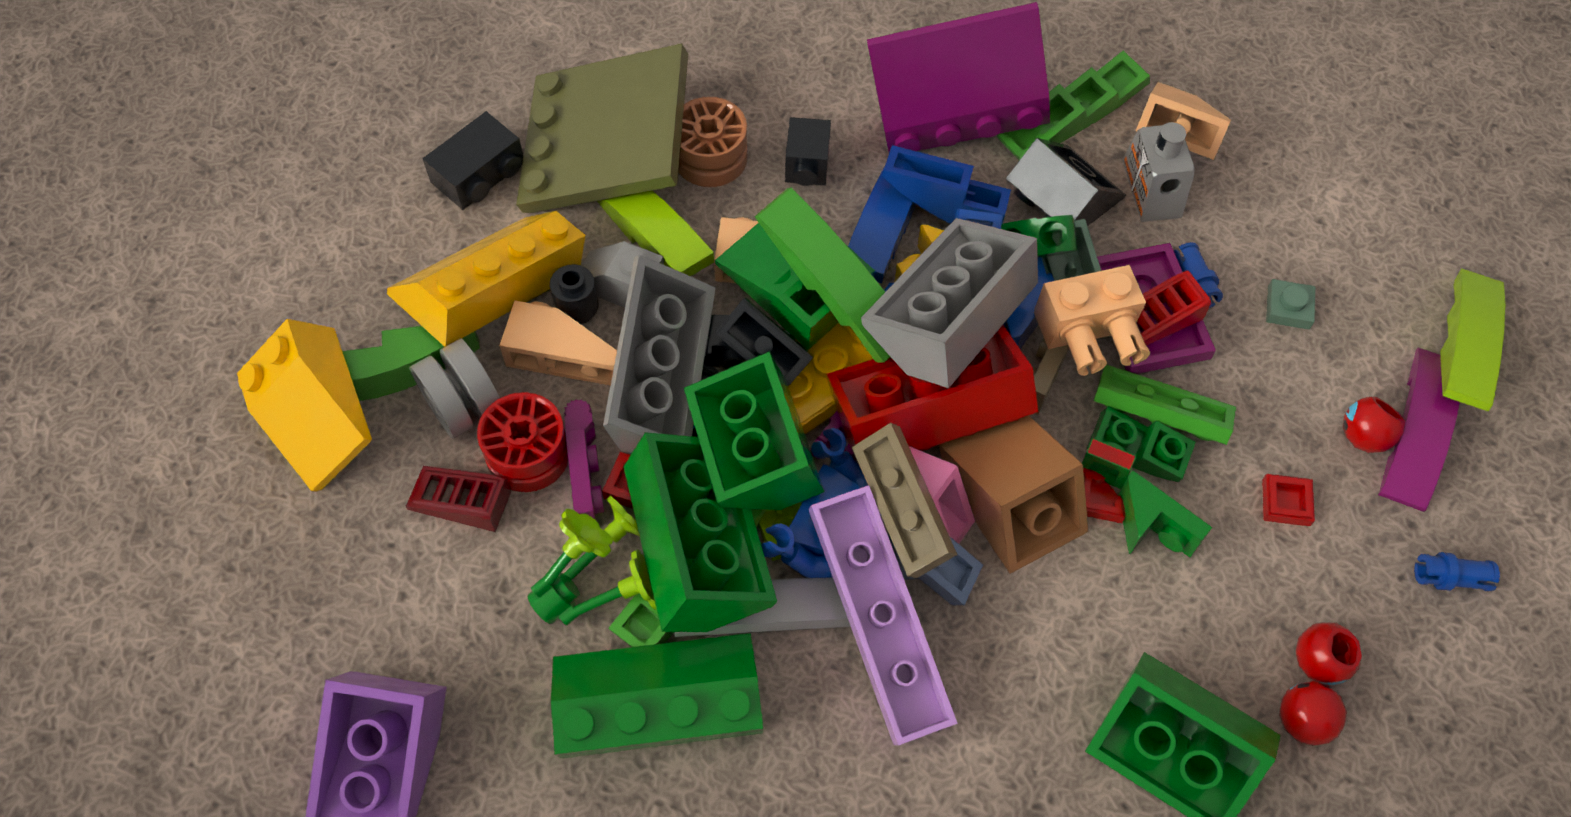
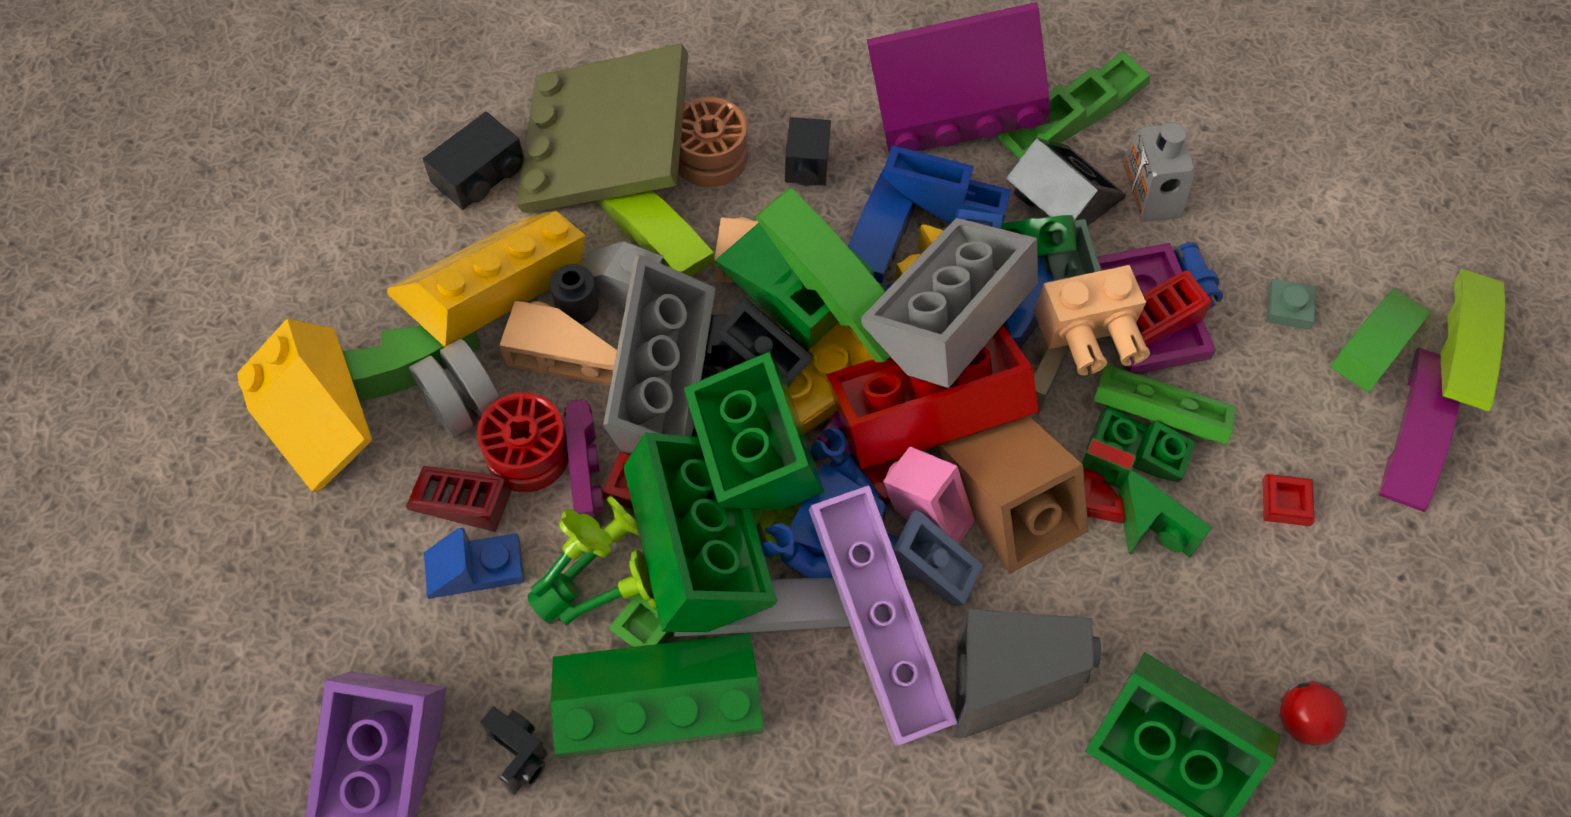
(474, 565): none -> blue slope
(516, 736): none -> black bracket
(904, 501): dark tan plate -> none
(1019, 665): none -> dark grey slope
(1202, 122): light nougat slope -> none
(1328, 653): red piece -> none
(1373, 425): red piece -> none
(1380, 340): none -> bright green slope
(1450, 572): blue pin -> none

